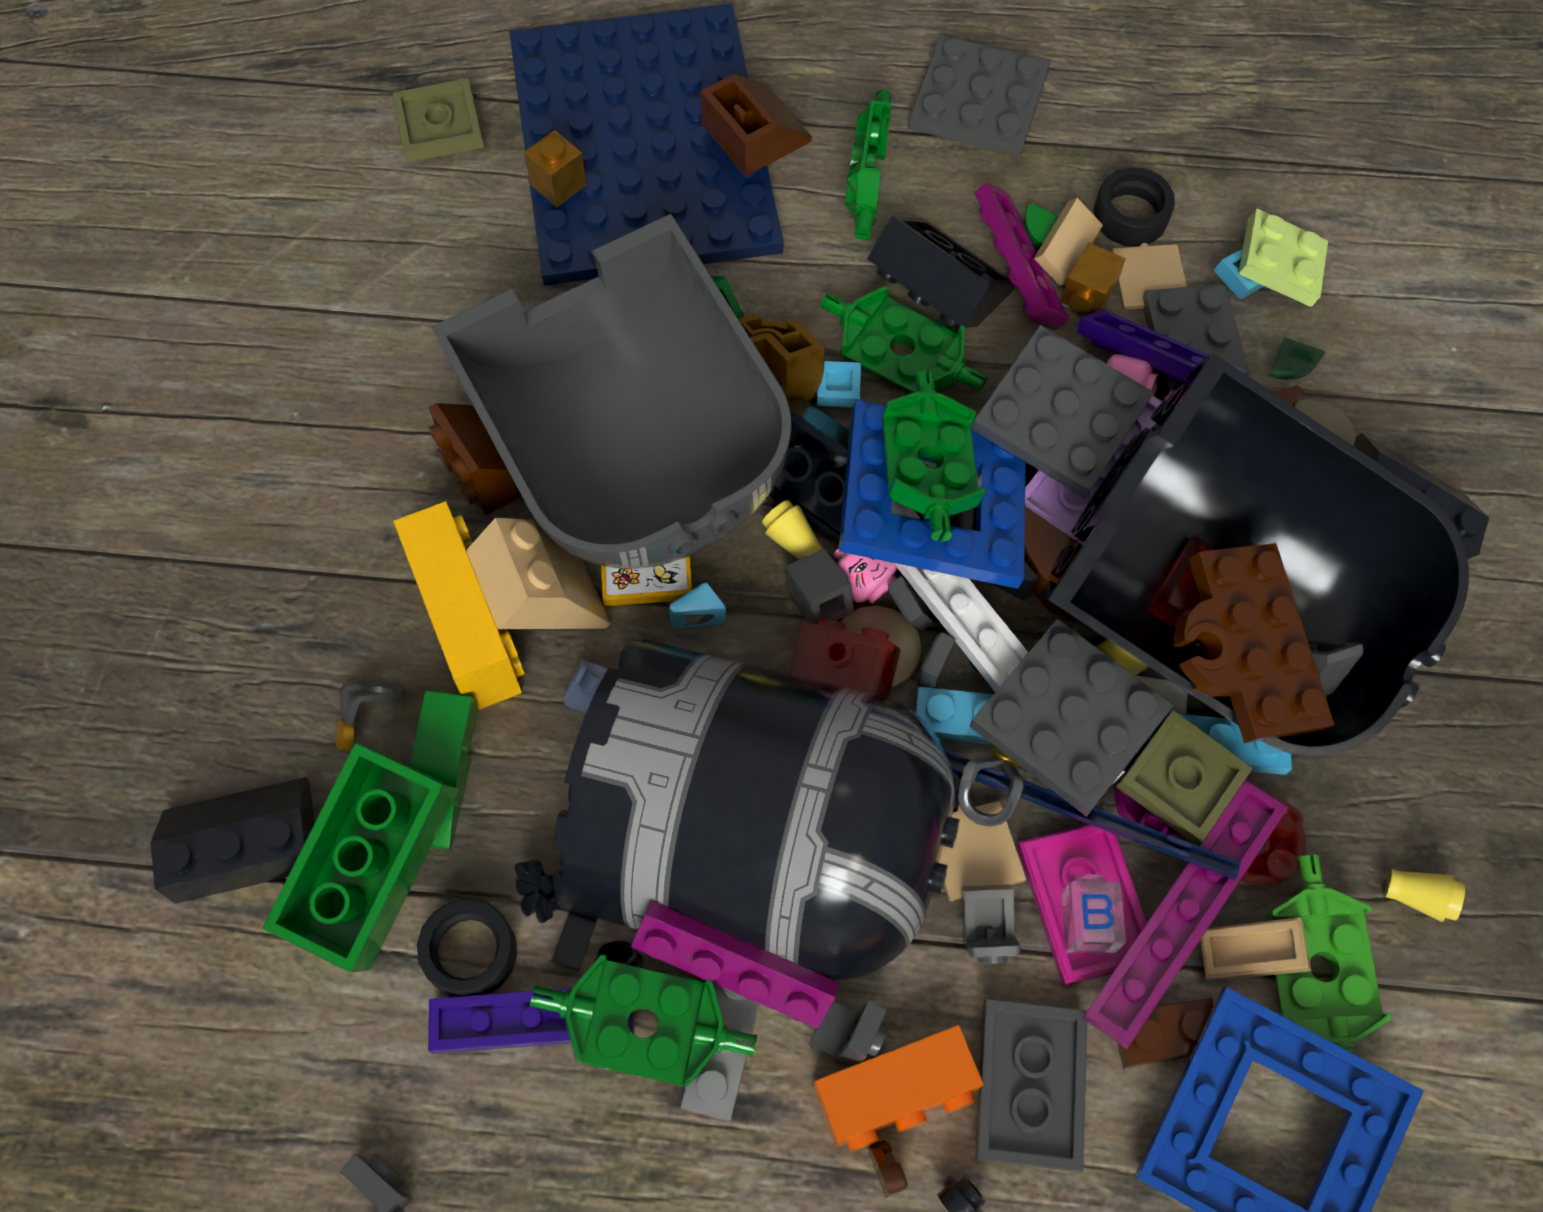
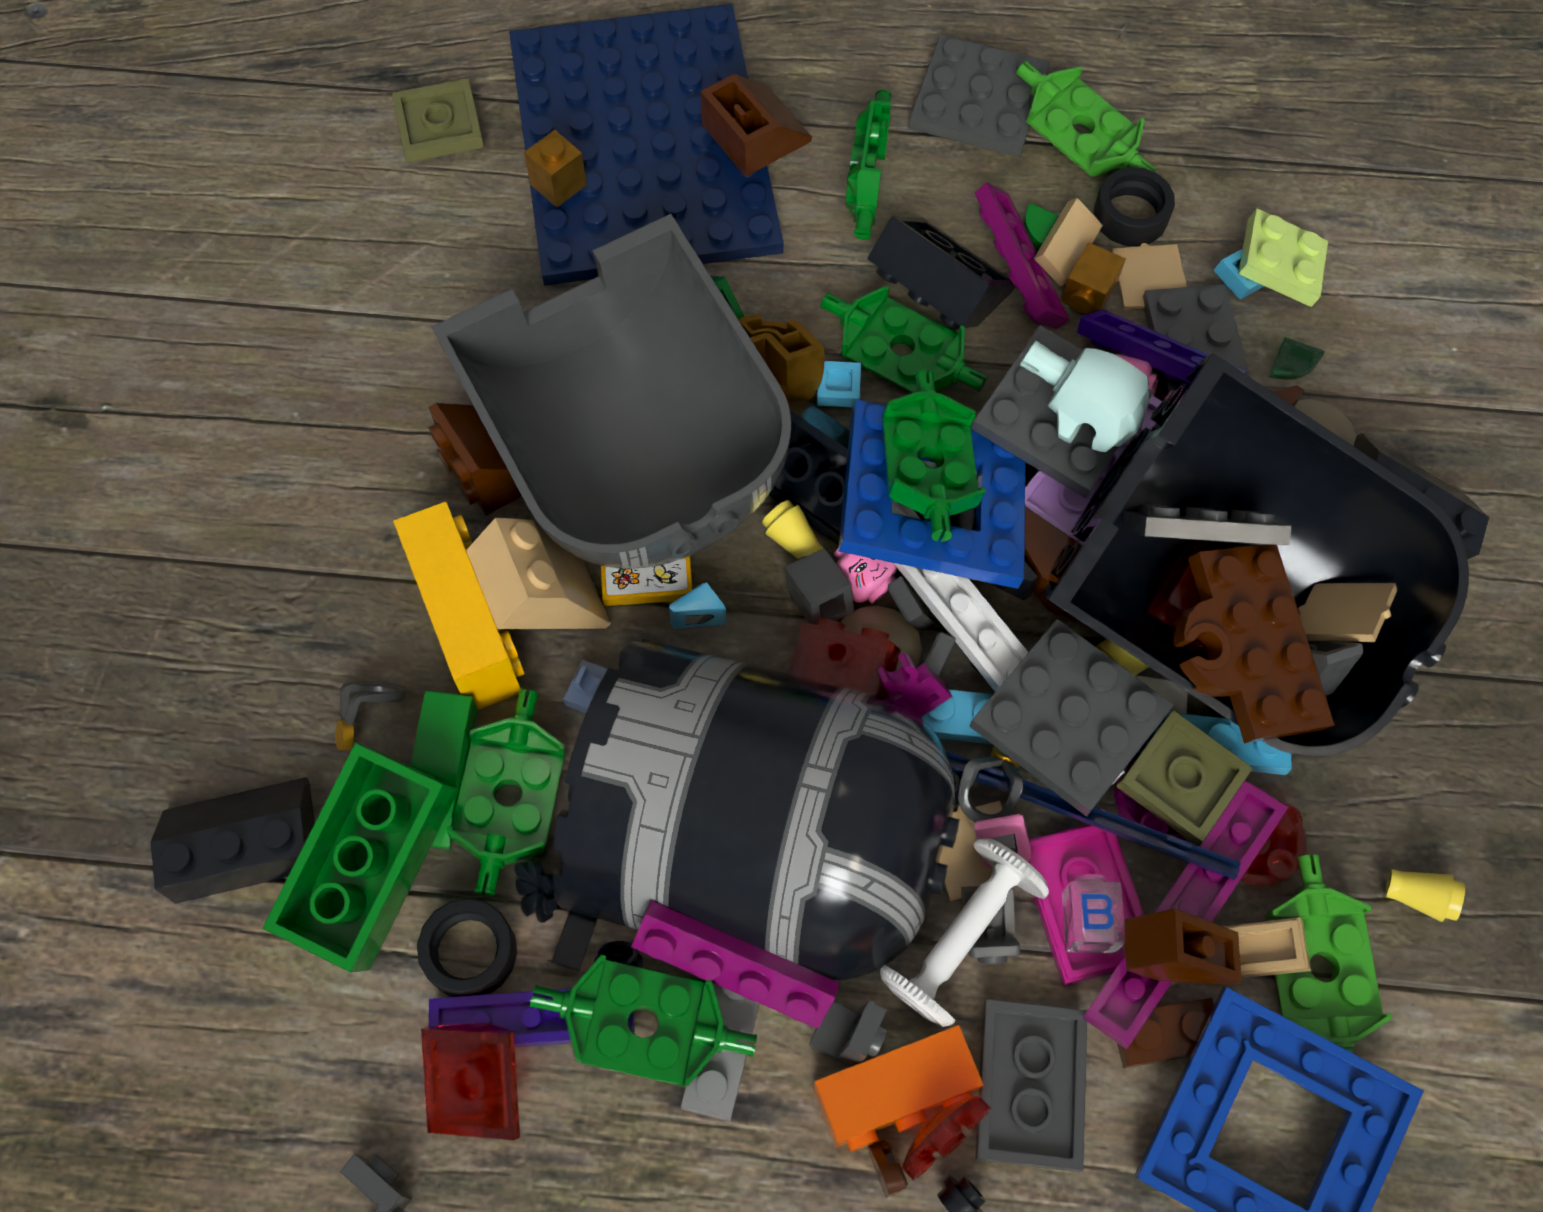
(470, 1081): none -> clear red slope
(502, 755): none -> green plate
(914, 687): none -> magenta plate
(943, 1134): none -> clear red dish
(965, 930): none -> white hose
(1007, 830): none -> bright pink slope
(1066, 101): none -> bright green plate
(1092, 391): none -> light aqua piece
(1181, 949): none -> reddish brown slope
(1206, 524): none -> plate
(1347, 611): none -> tan piece

